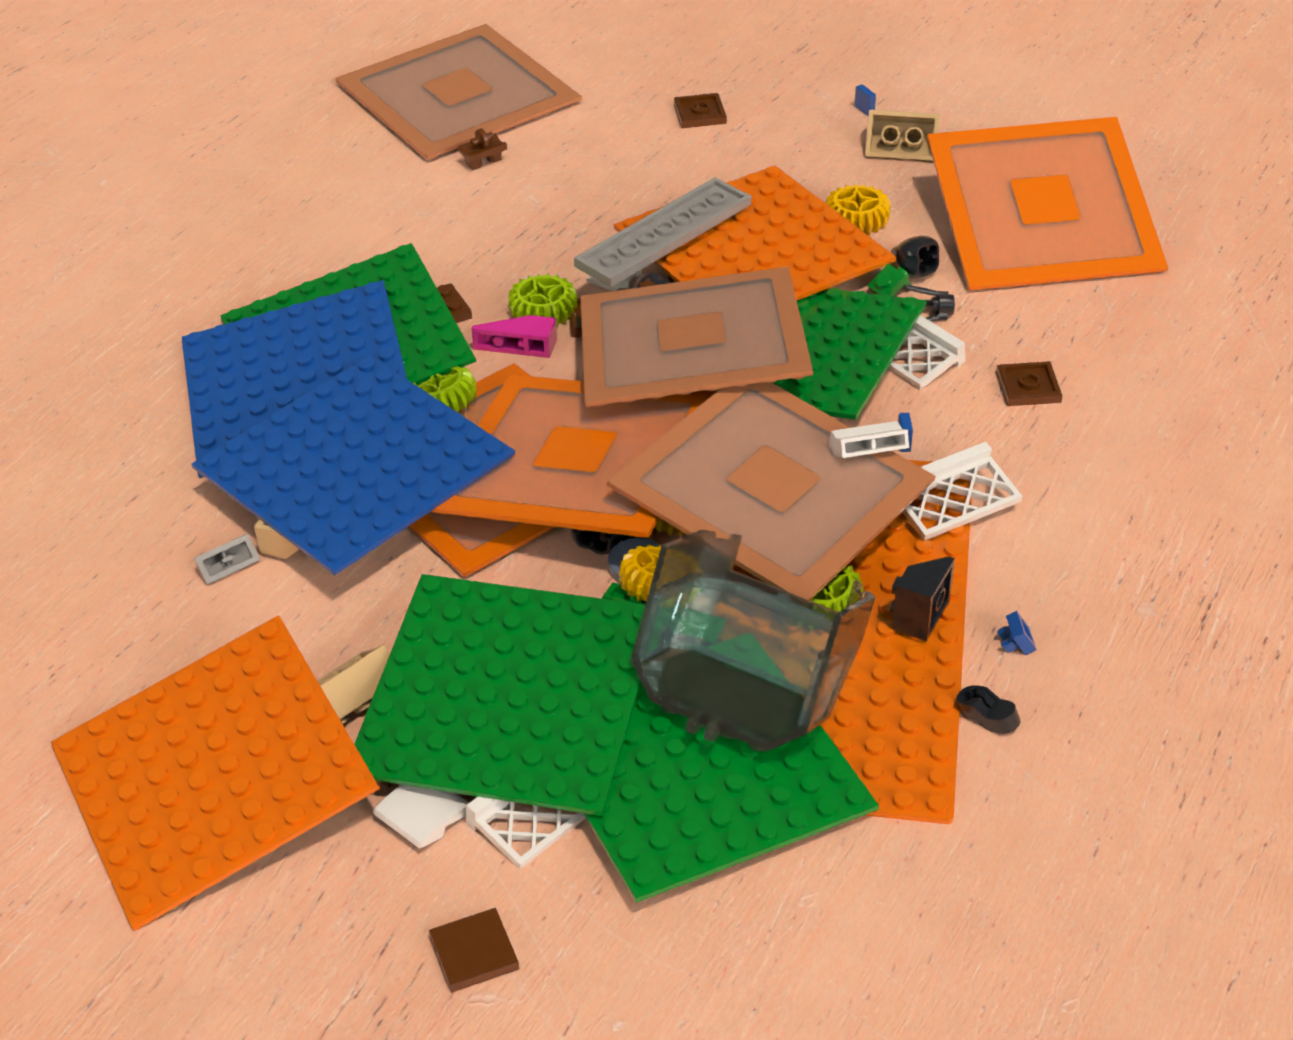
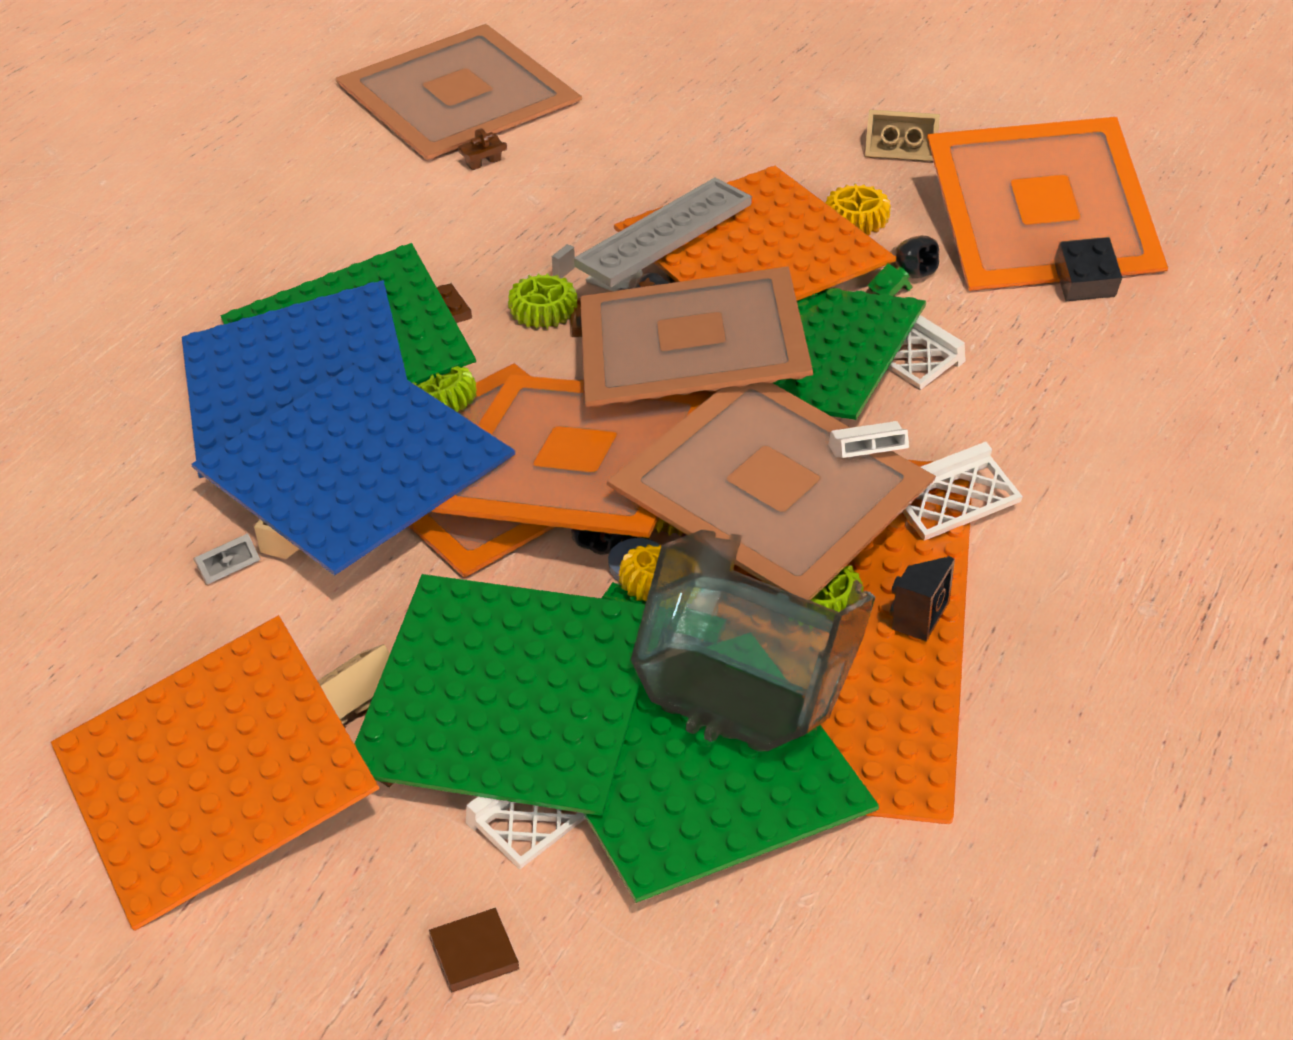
(420, 812): white slope -> none
(519, 336): dark pink slope -> none
(563, 261): none -> light grey tile
(700, 110): reddish brown tile -> none
(864, 99): blue tile -> none
(905, 422): blue tile -> none
(942, 304): black plant -> none
(986, 707): black piece -> none
(1018, 634): blue tile -> none
(1029, 383): reddish brown tile -> none
(1087, 269): none -> black brick

